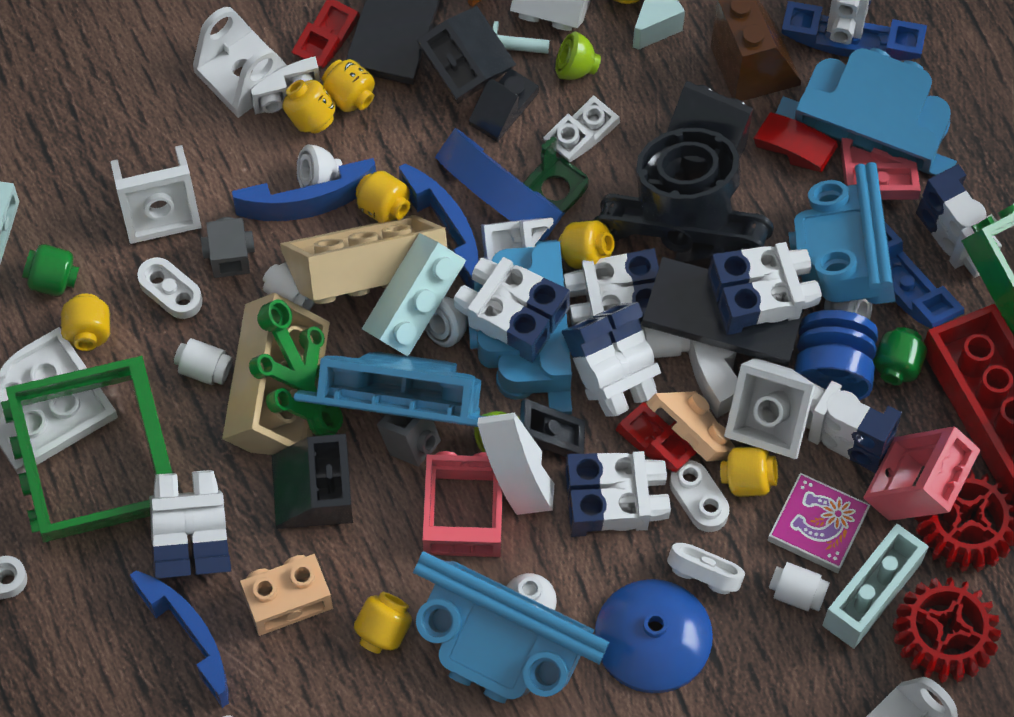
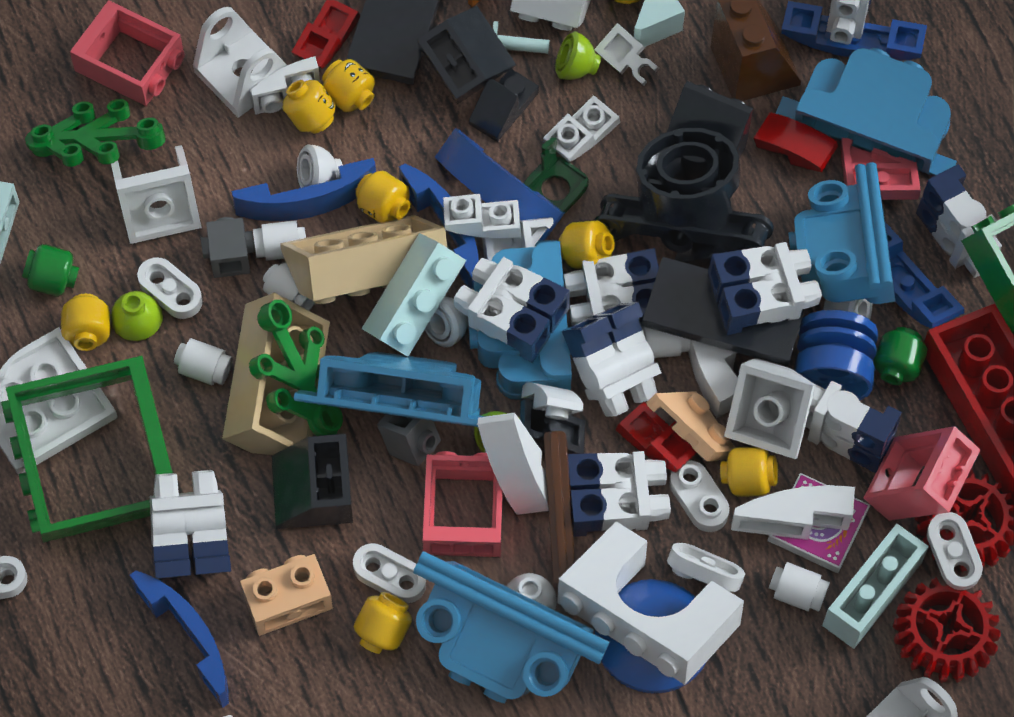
(51, 140): none -> green plant
(101, 34): none -> coral window
(136, 316): none -> lime brick
(269, 237): none -> white brick
(392, 572): none -> white plate
(487, 220): none -> white slope
(555, 401): none -> white slope
(559, 503): none -> reddish brown axle
(623, 51): none -> white plate
(672, 643): none -> white arch
(796, 510): none -> white slope
(954, 552): none -> white plate

